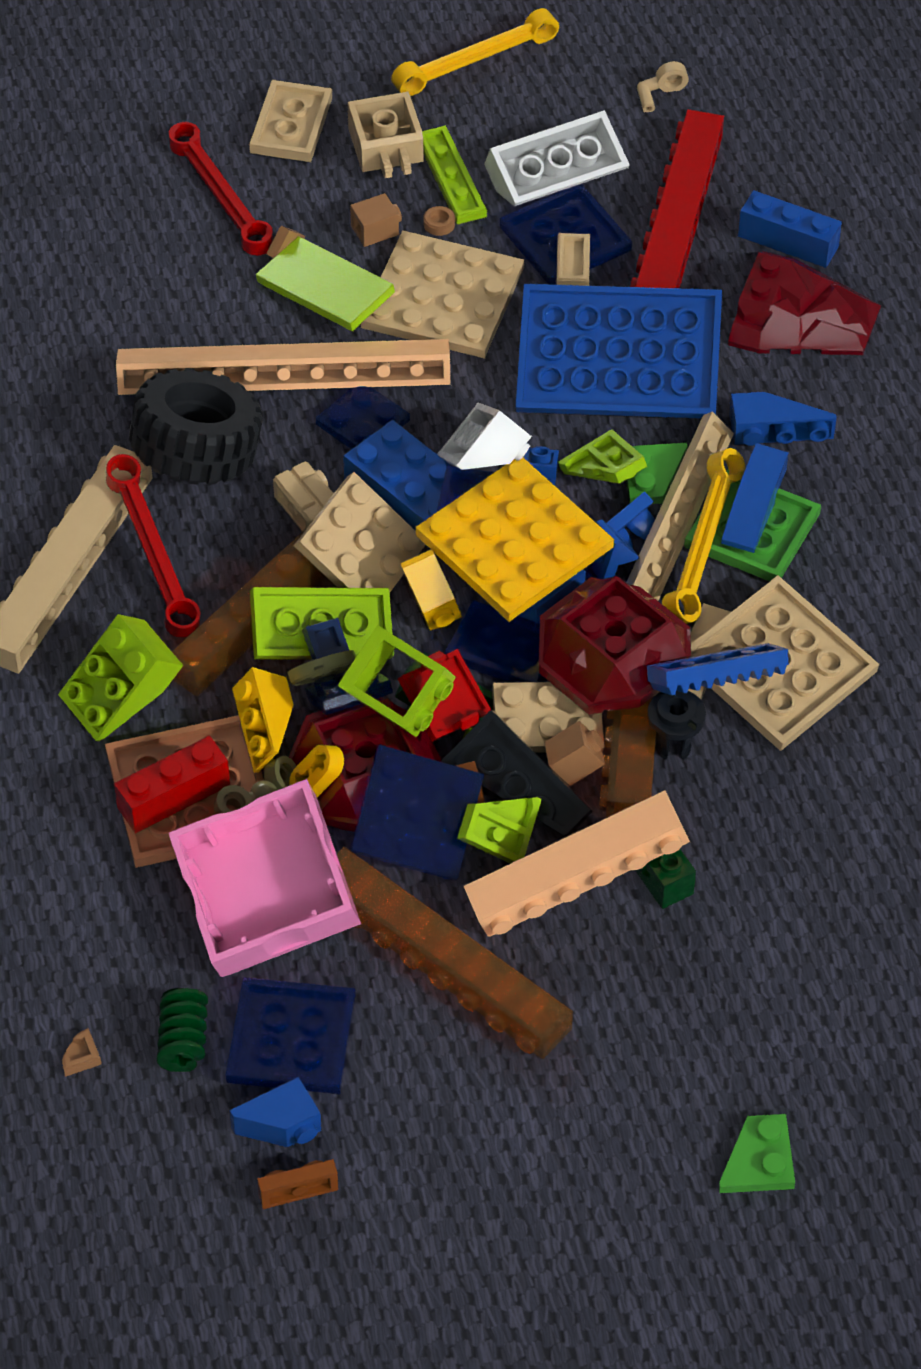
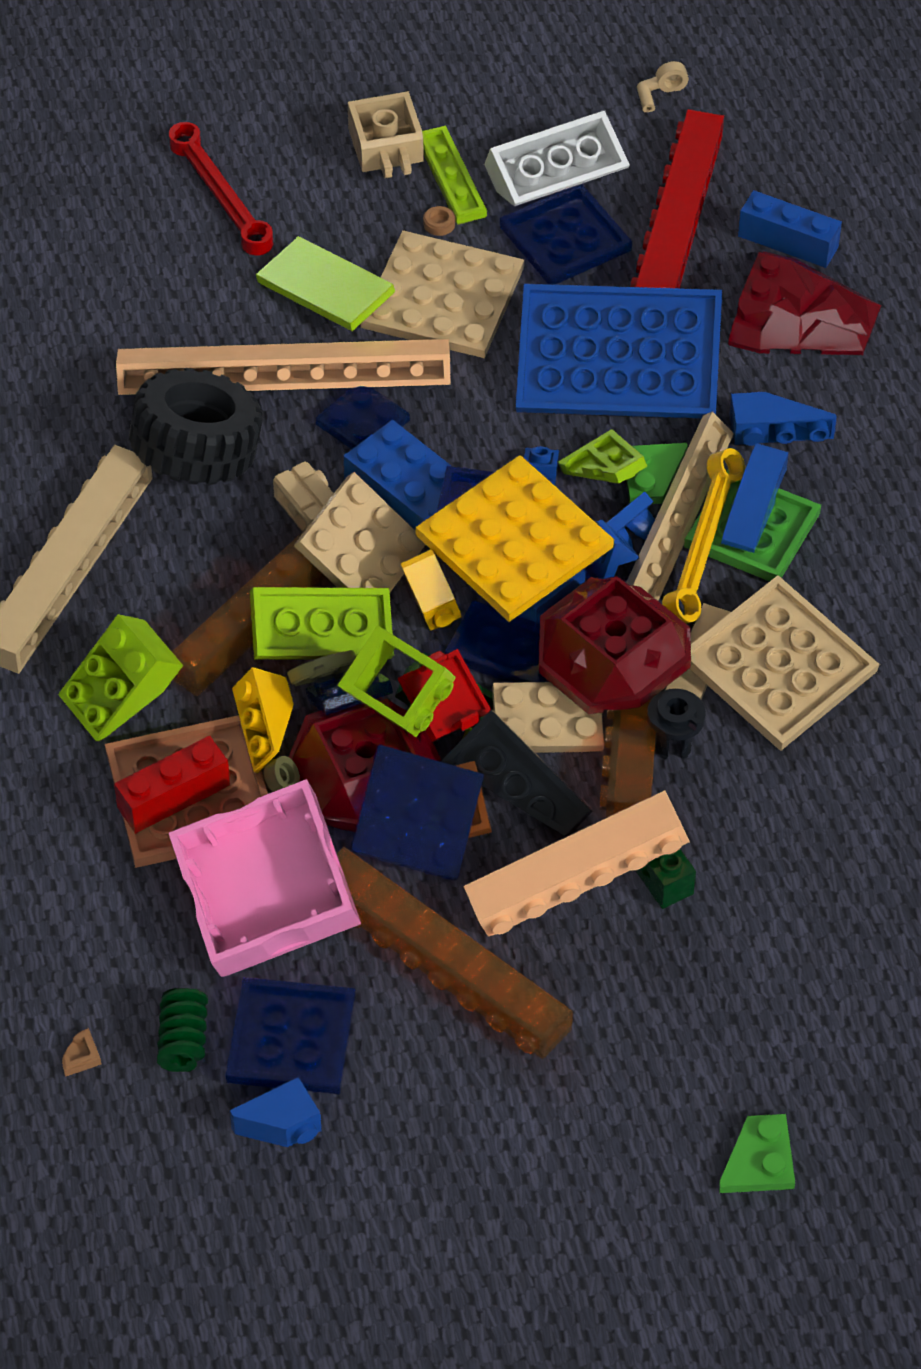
(152, 545): red piece -> none
(240, 797): olive plate -> none
(282, 240): medium nougat tile -> none
(291, 121): tan plate -> none
(297, 1184): dark orange plate -> none
(319, 767): yellow beam -> none
(325, 639): dark blue plate -> none
(375, 219): medium nougat brick -> none
(475, 52): yellow piece -> none
(485, 440): white slope -> none
(500, 827): lime wing -> none
(573, 259): tan tile -> none
(575, 753): medium nougat brick -> none
(718, 668): blue gear -> none

